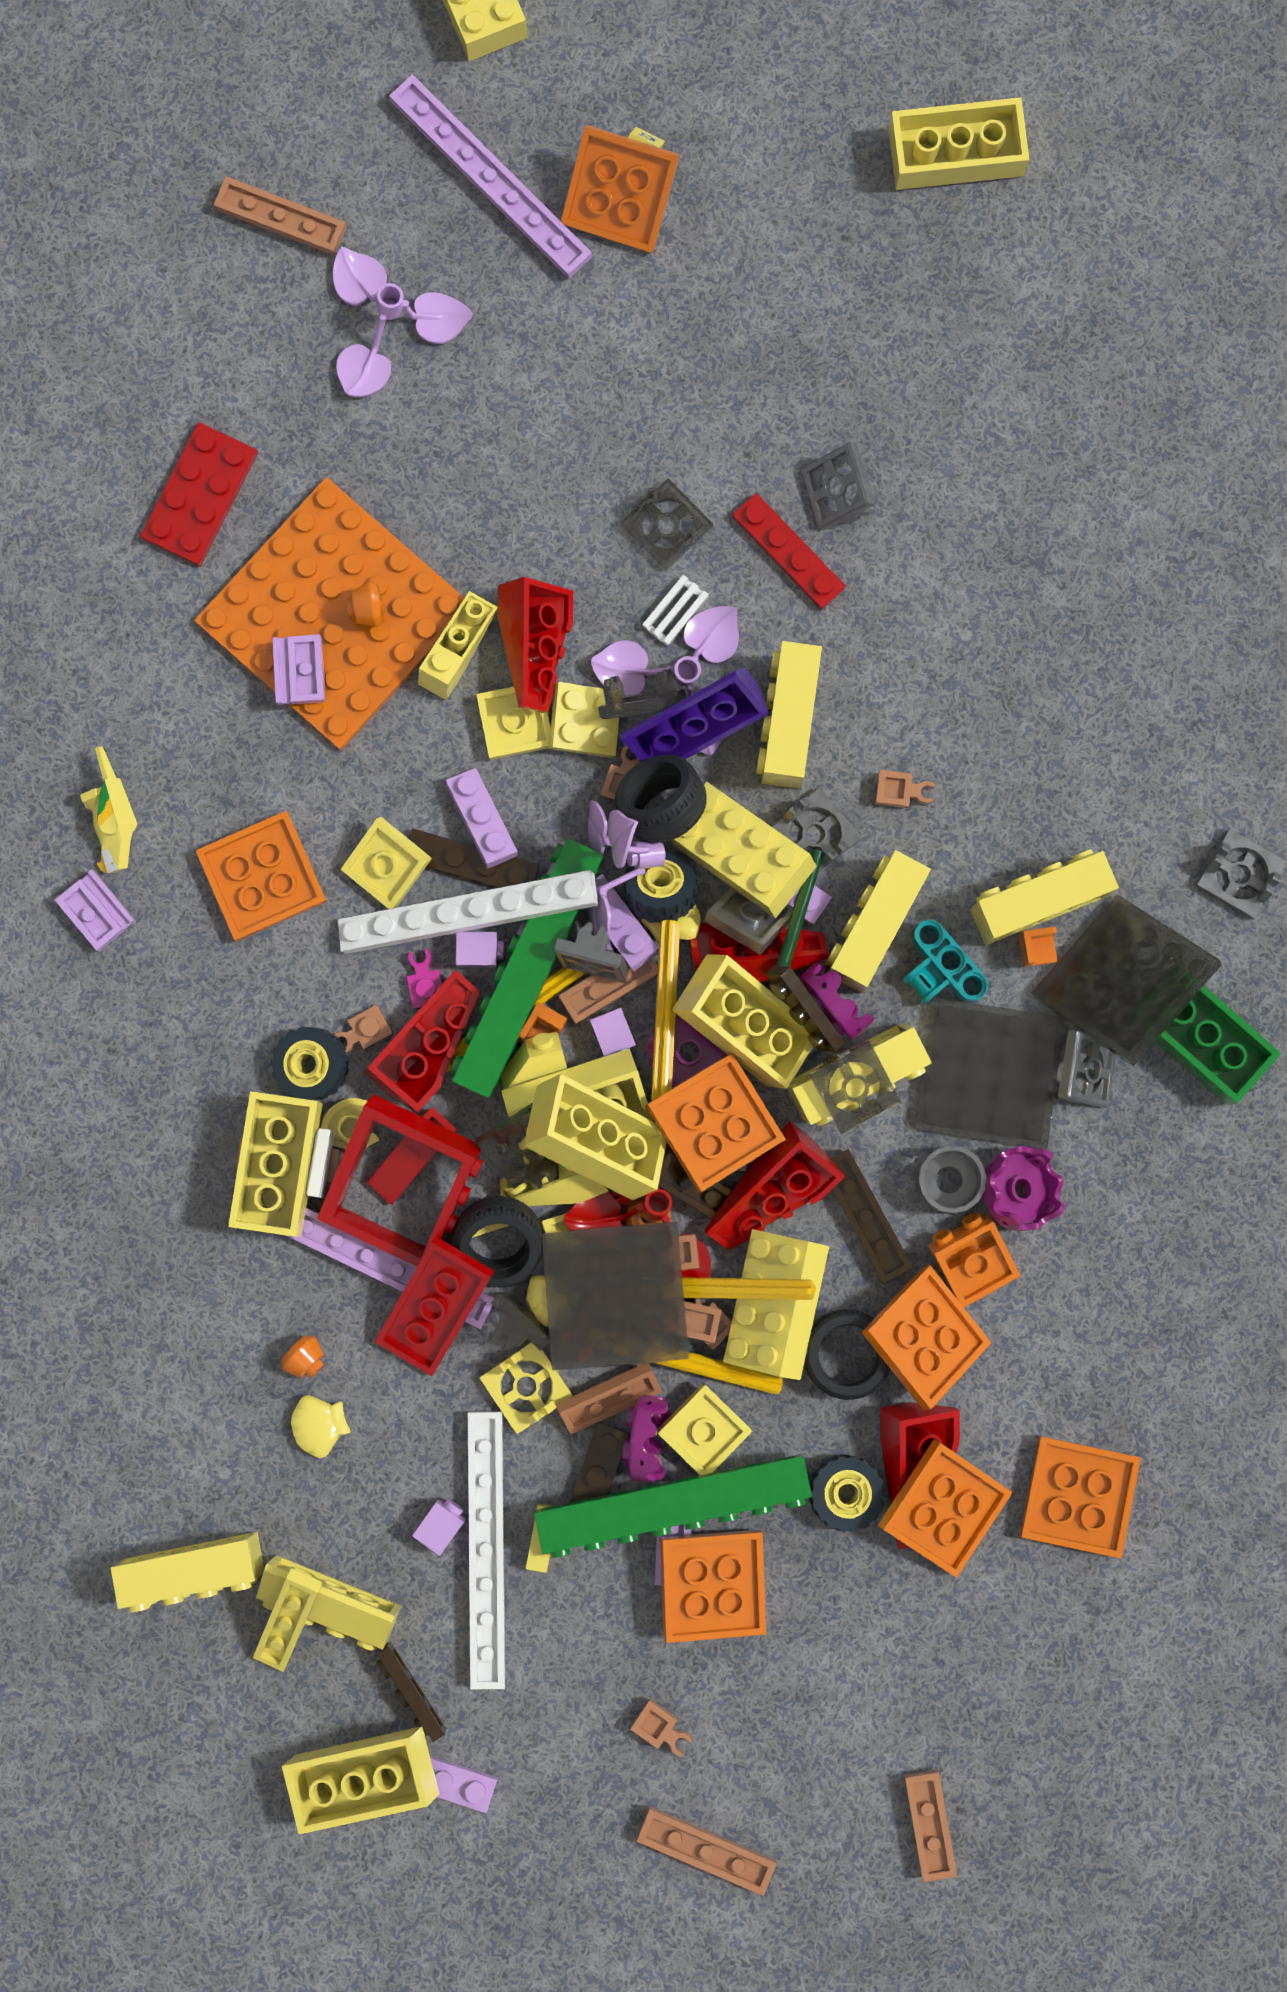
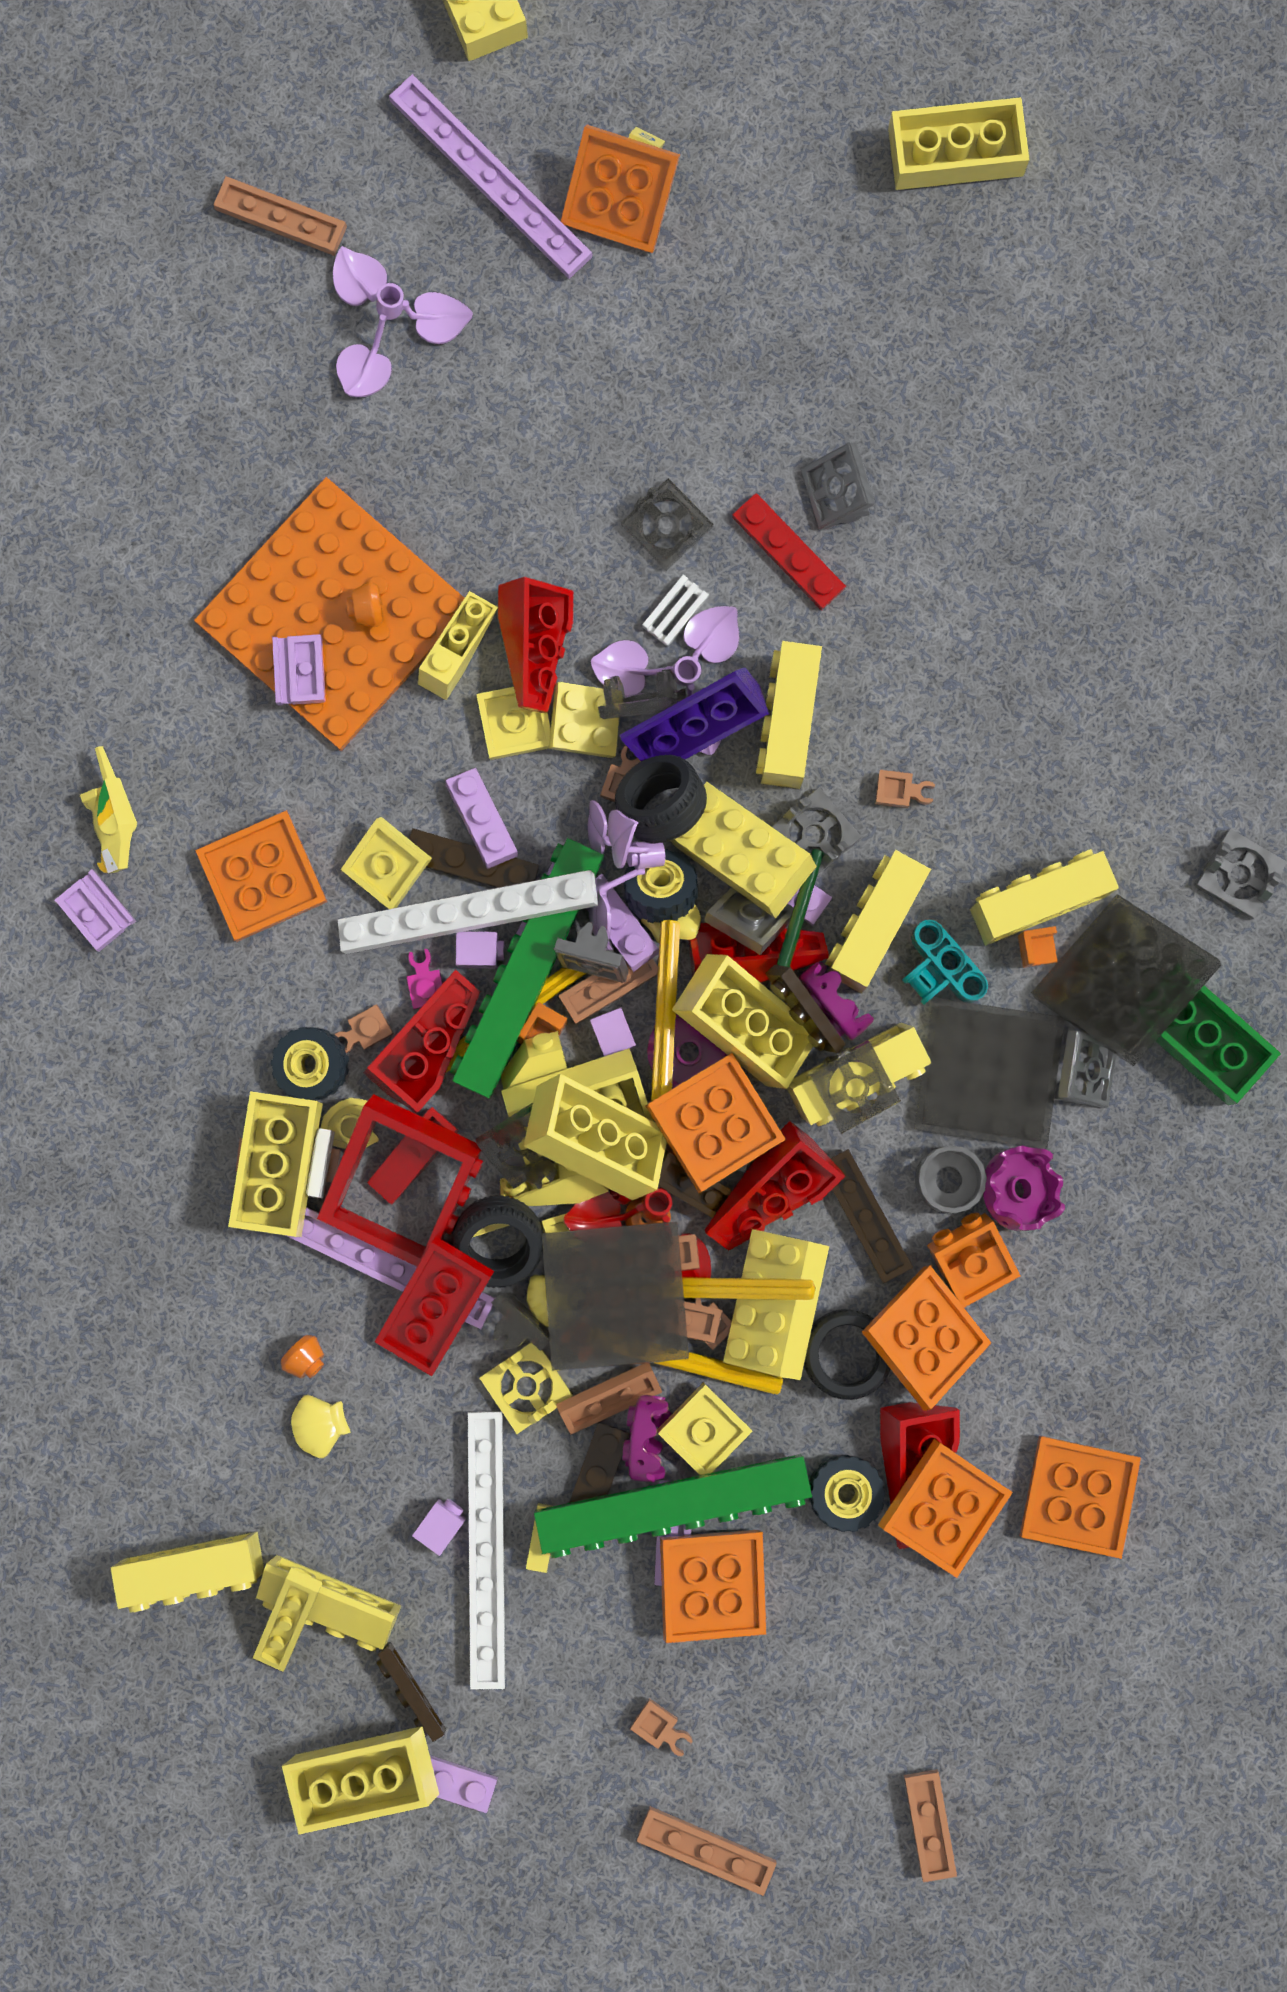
(199, 494): red plate -> none

